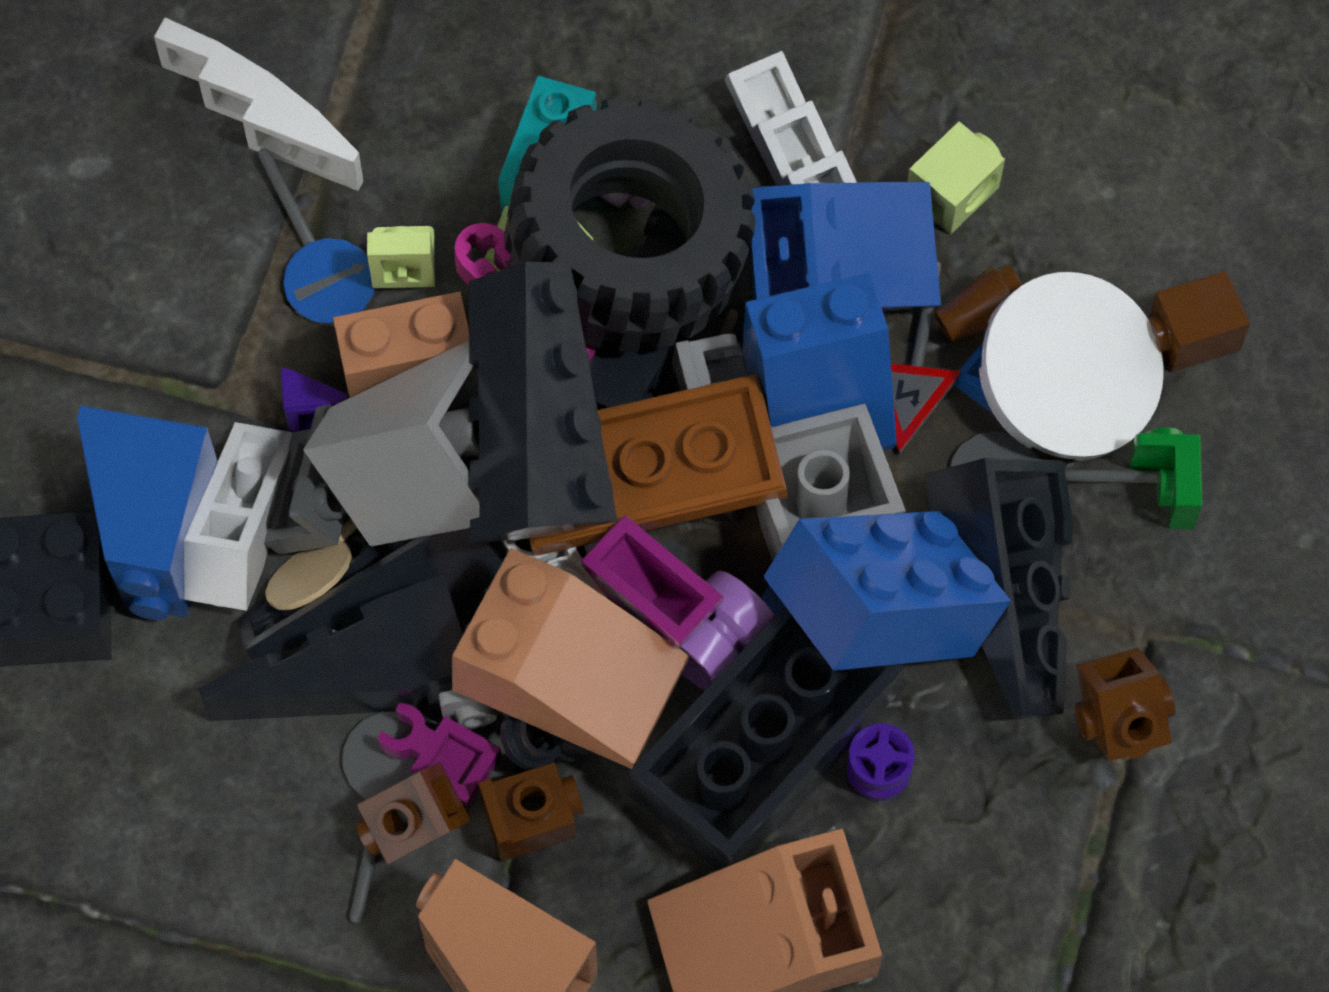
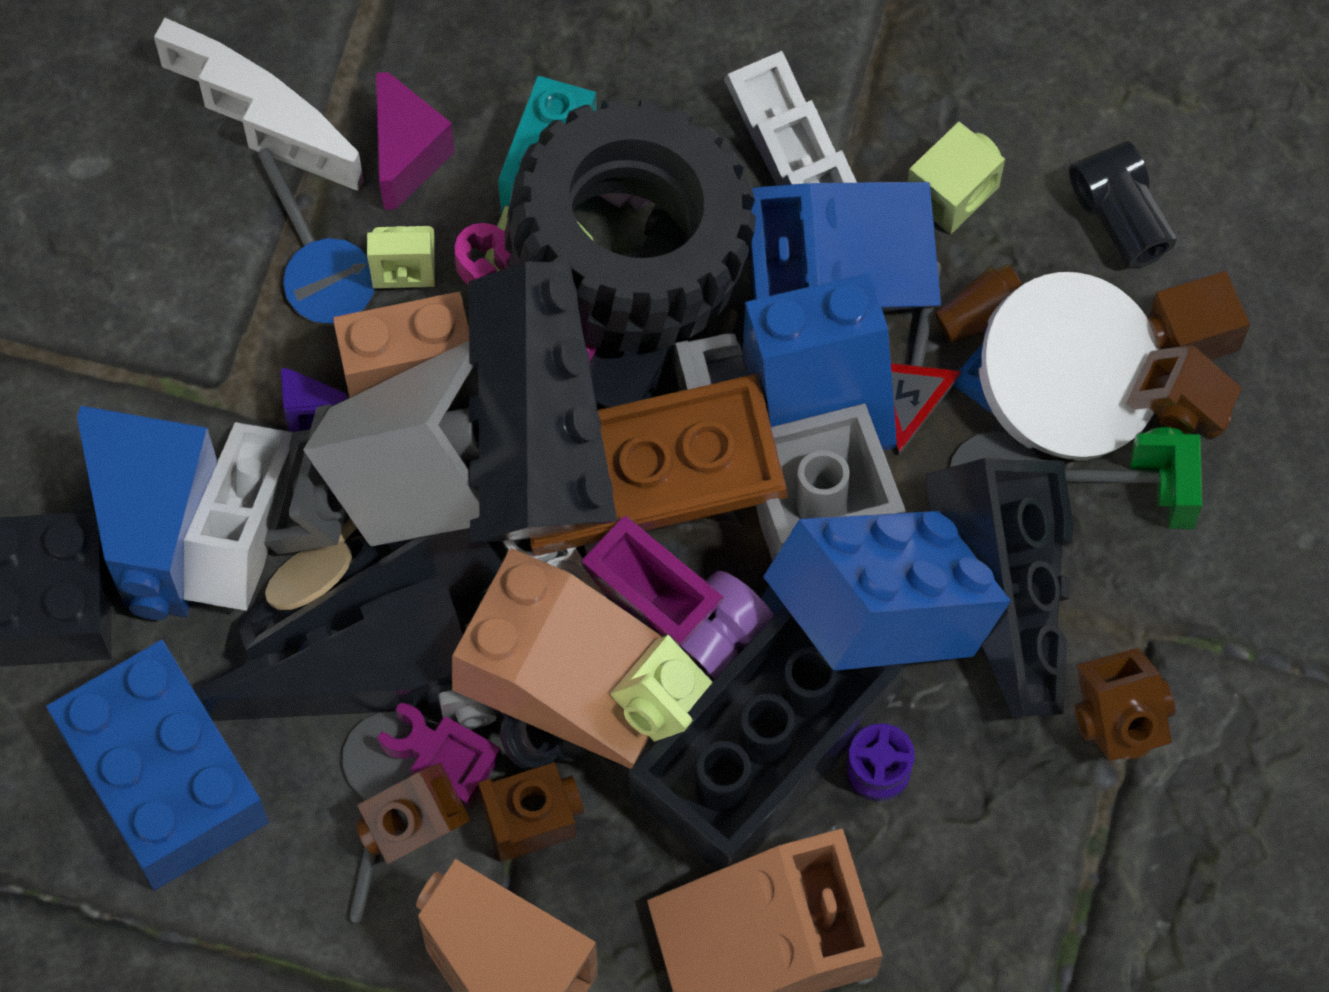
(158, 764): none -> blue brick
(410, 140): none -> magenta slope
(661, 690): none -> yellowish green bracket
(1117, 189): none -> black piece
(1186, 391): none -> reddish brown brick

